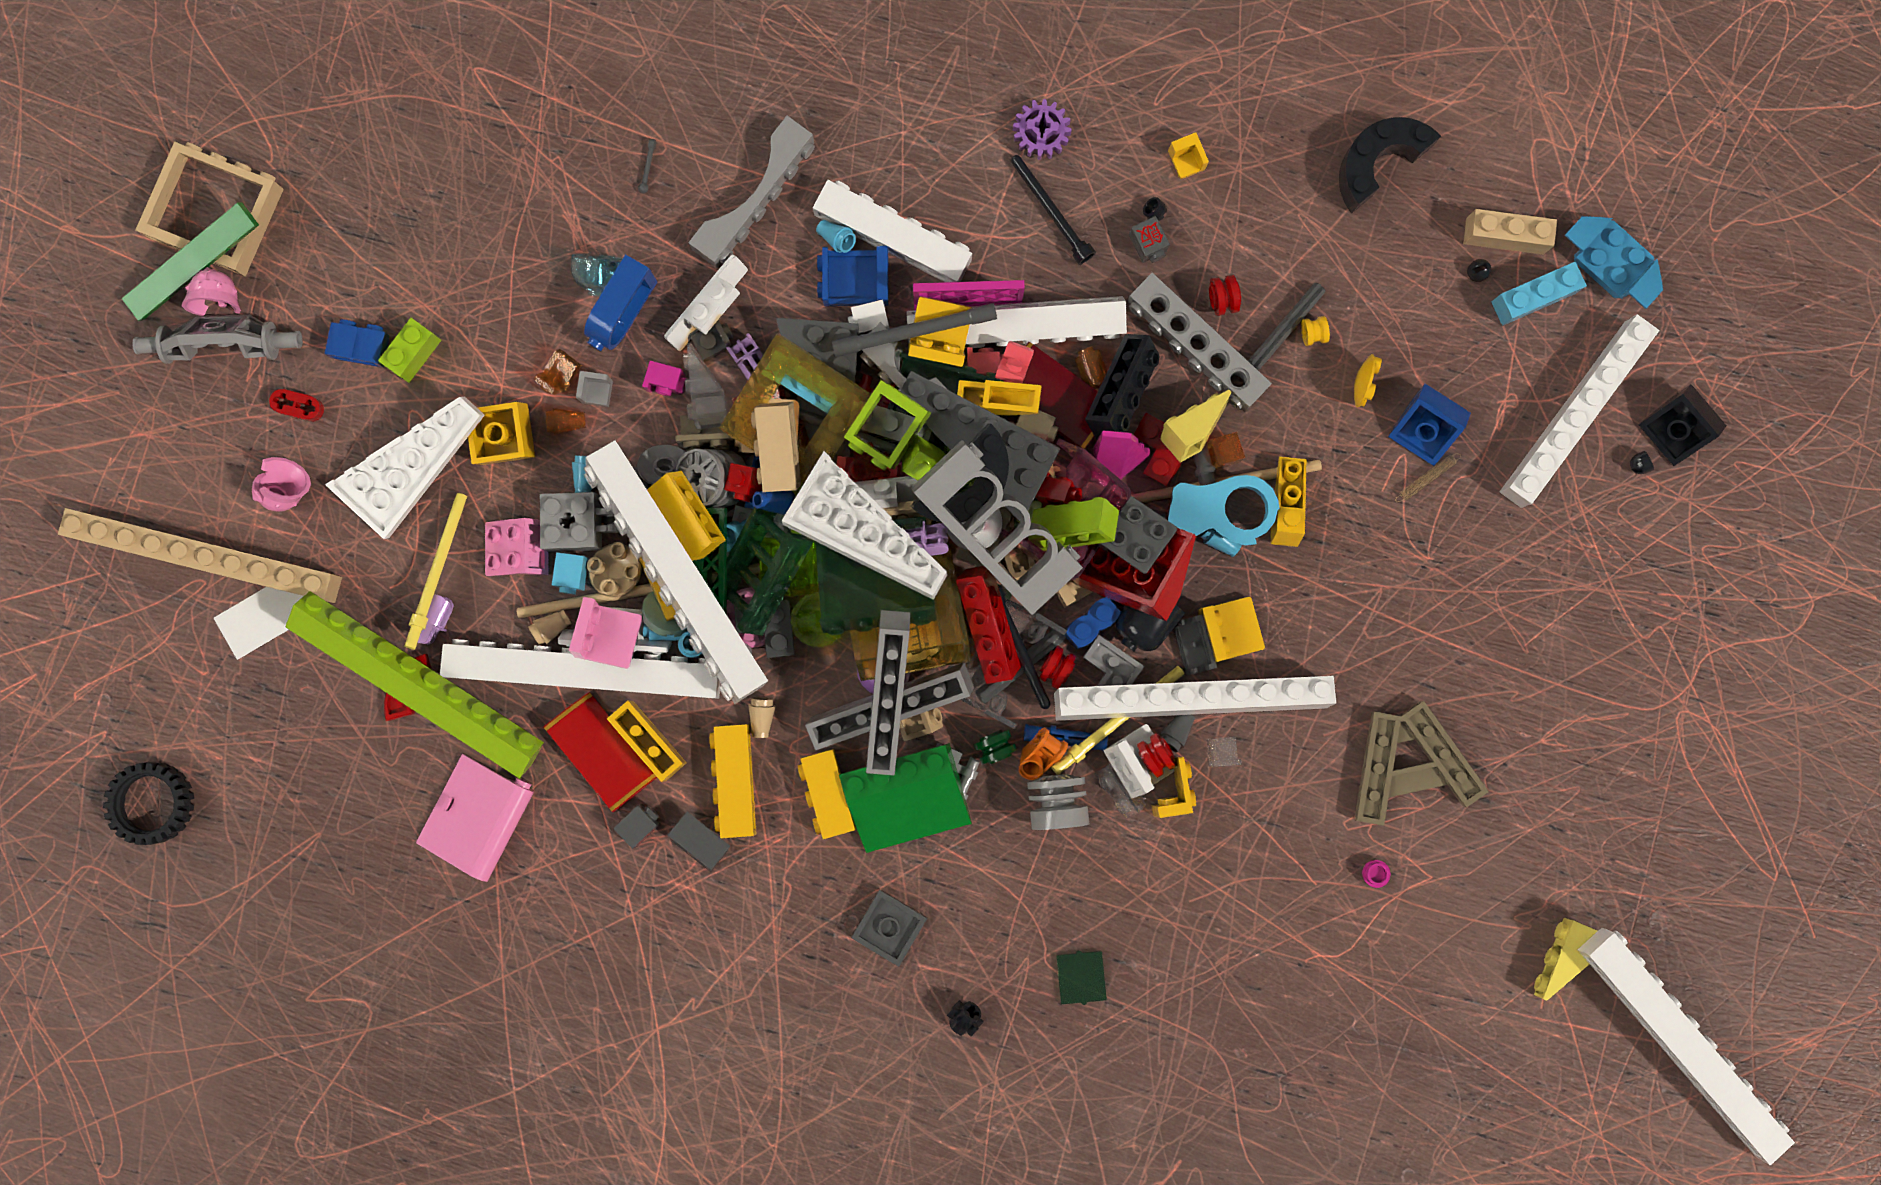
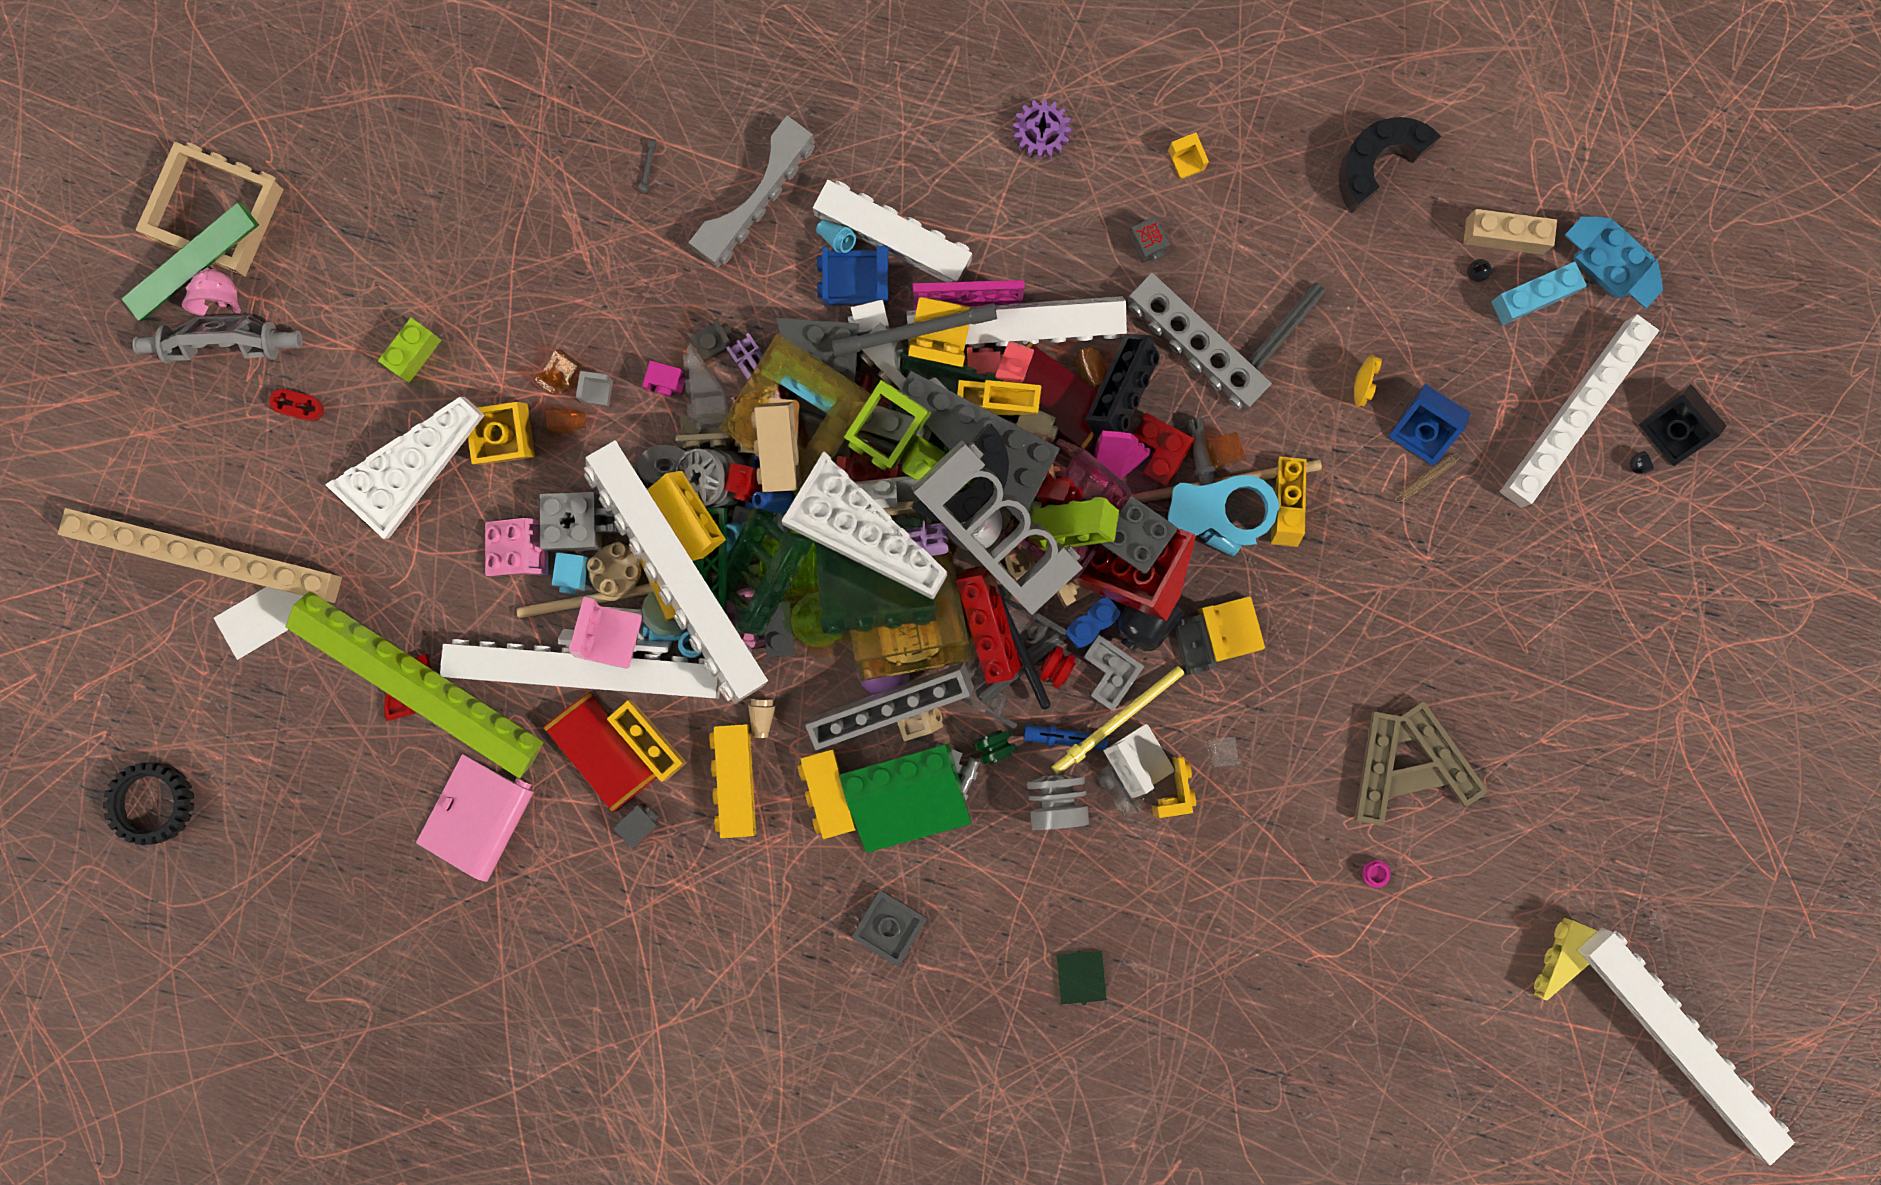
(280, 485): bright pink helmet -> none
(356, 343): blue brick -> none
(419, 620): light yellow bar -> none
(438, 616): lavender arm -> none
(549, 627): tan cone -> none
(580, 481): medium azure cone -> none
(593, 271): clear light blue cylinder -> none
(619, 304): blue window -> none
(698, 841): dark grey hinge -> none
(708, 304): white bracket -> none
(888, 692): light grey brick -> none
(965, 1018): black gear -> none
(1040, 754): orange piece -> none
(1082, 250): black piece -> none
(1156, 755): red wheel -> none
(1157, 205): black hinge -> none
(1177, 731): dark grey cone -> none
(1190, 431): light yellow slope -> none
(1194, 698): white brick -> none
(1225, 295): red wheel -> none
(1315, 331): yellow wheel -> none

